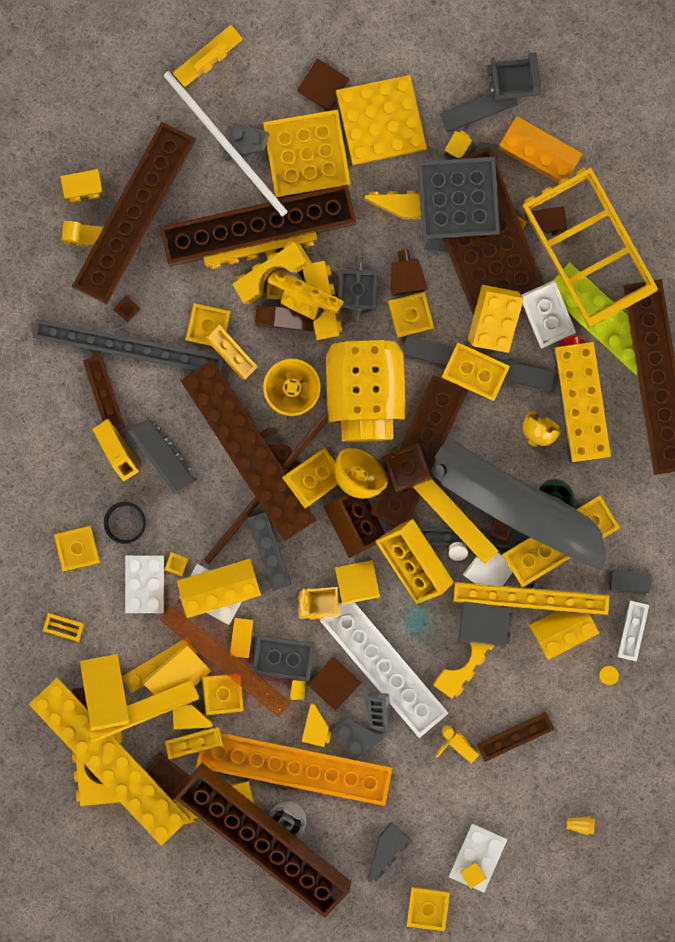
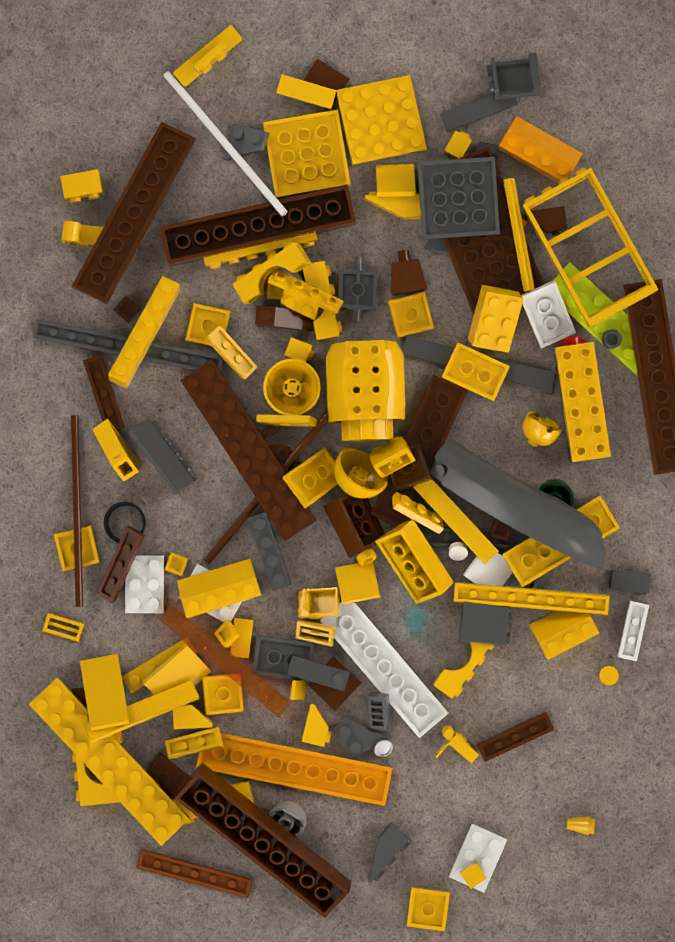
(77, 511): none -> reddish brown piece
(120, 564): none -> reddish brown plate
(144, 332): none -> yellow brick
(194, 873): none -> dark orange tile
(227, 634): none -> yellow plate
(287, 420): none -> yellow tile
(299, 350): none -> yellow brick
(306, 91): none -> yellow tile
(318, 673): none -> dark grey slope
(330, 635): none -> yellow tile
(366, 557): none -> yellow tile
(383, 747): none -> piece
(391, 456): none -> yellow slope
(395, 180): none -> yellow tile
(417, 512): none -> yellow plate
(519, 234): none -> yellow axle
(611, 339): none -> dark grey tile

